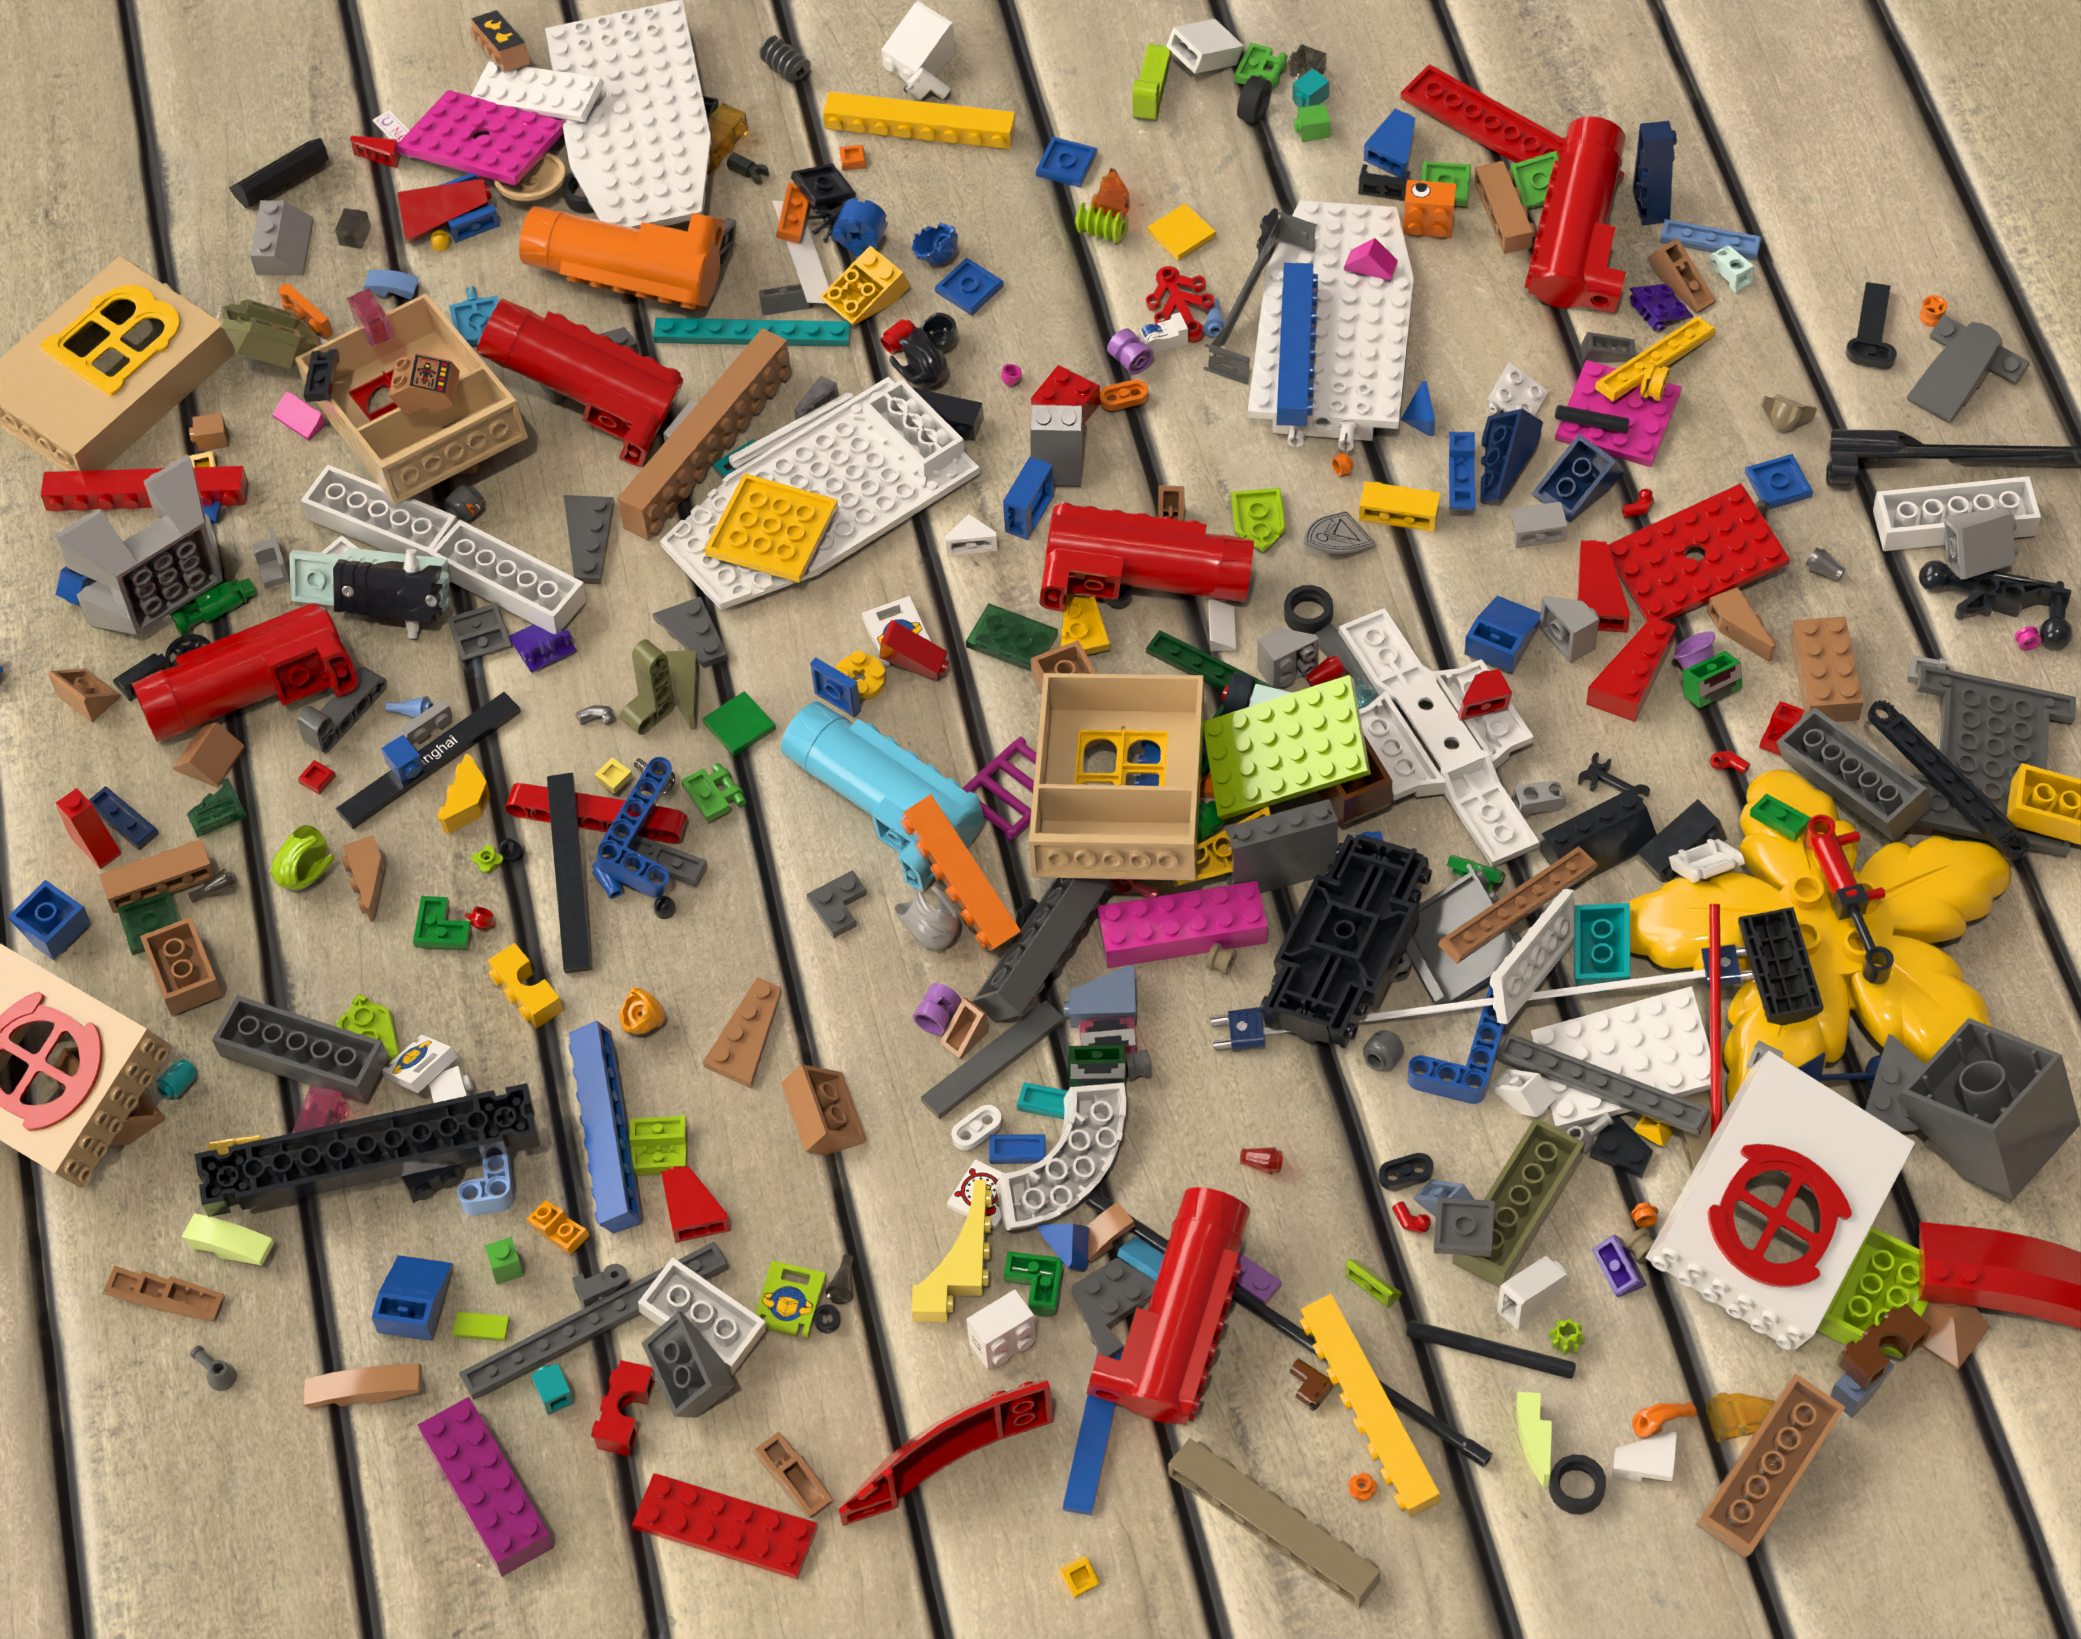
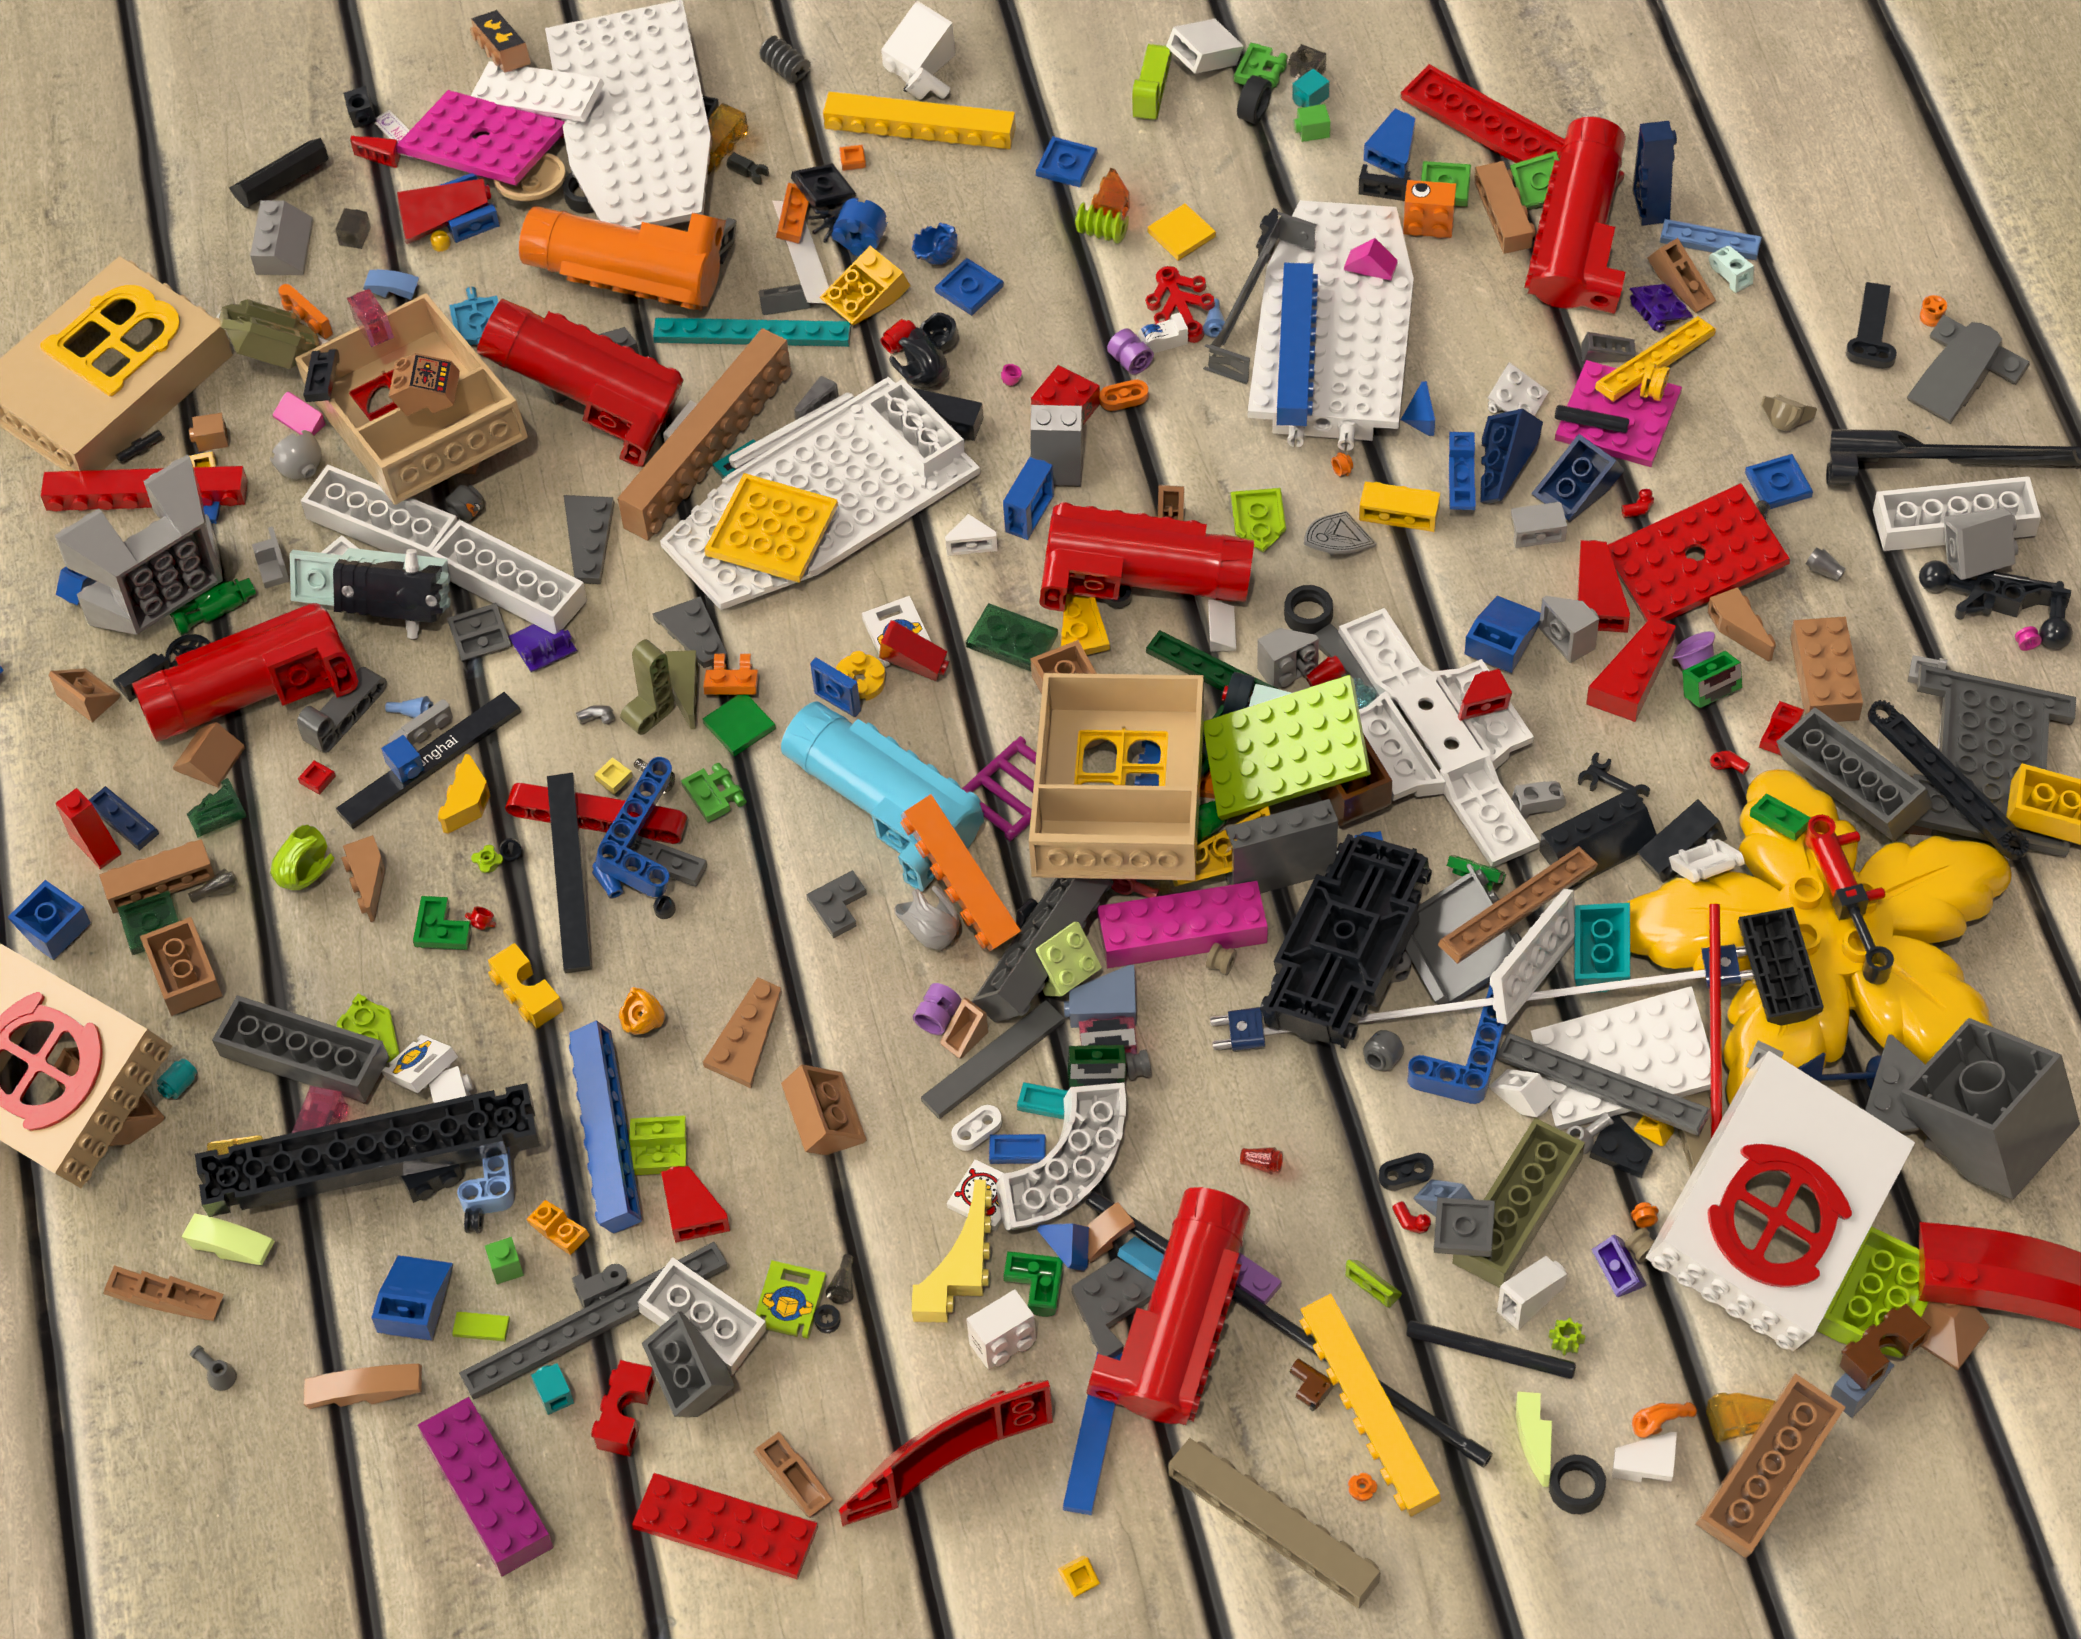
(139, 446): none -> black bar
(297, 456): none -> light grey cylinder
(360, 107): none -> black brick
(473, 1220): none -> black bush
(731, 681): none -> orange plate
(1067, 960): none -> yellowish green bracket

